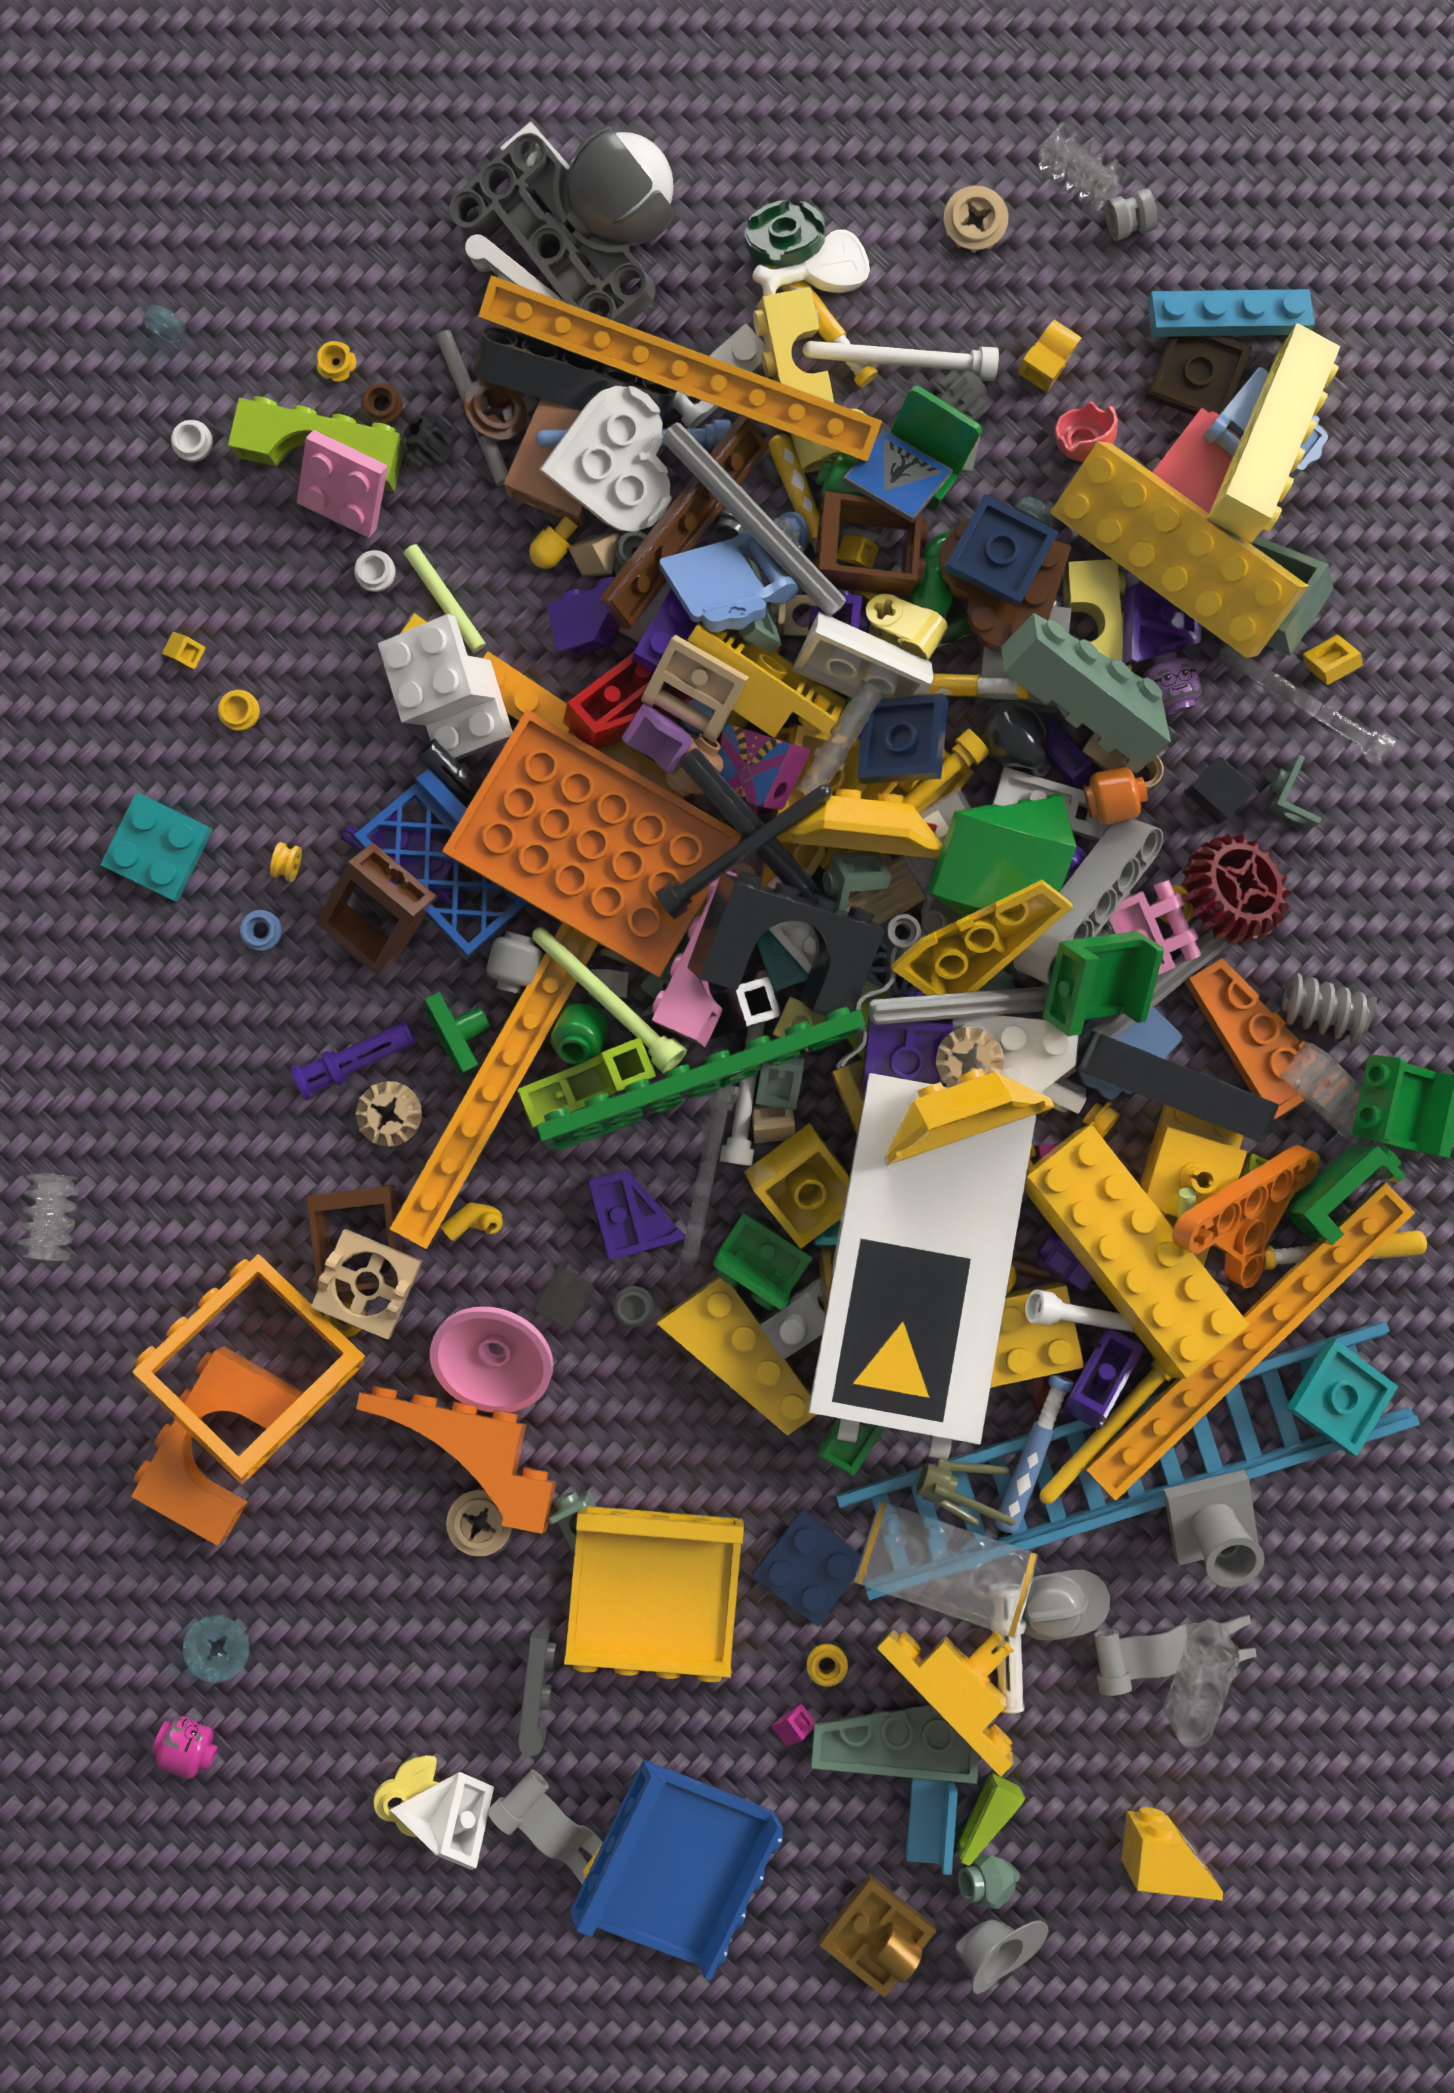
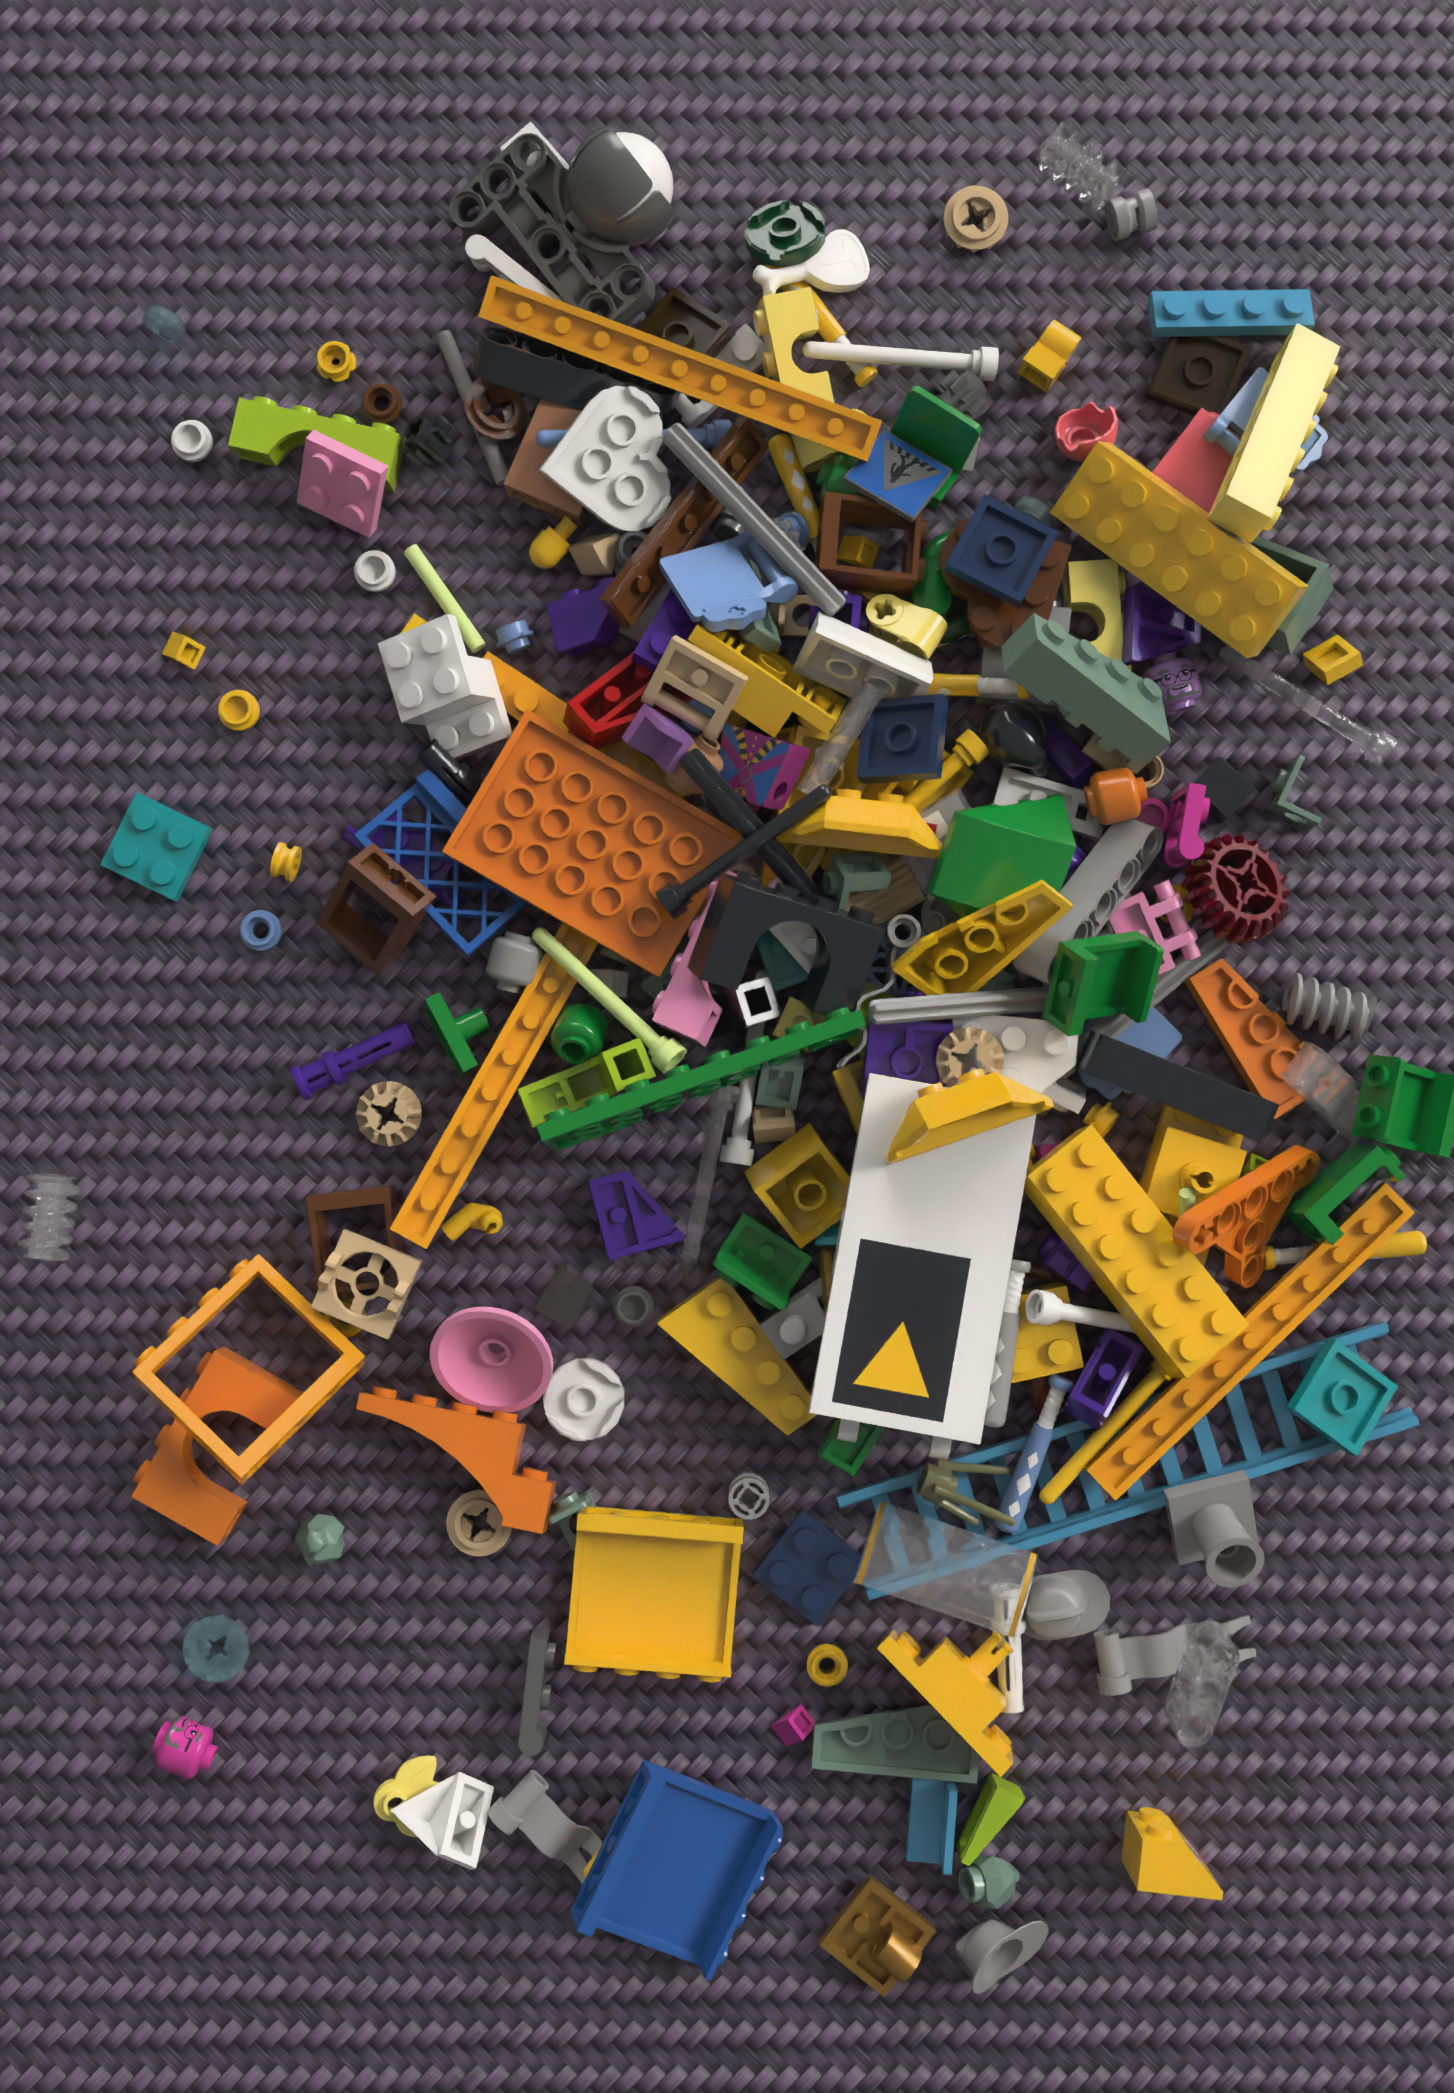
(320, 1539): none -> sand green rock
(514, 636): none -> medium blue plate
(584, 1399): none -> white tile
(688, 324): none -> dark brown tile
(746, 1488): none -> light grey wheel
(1006, 1347): none -> light grey piece
(1154, 813): none -> dark pink plate
(1181, 838): none -> dark pink plate

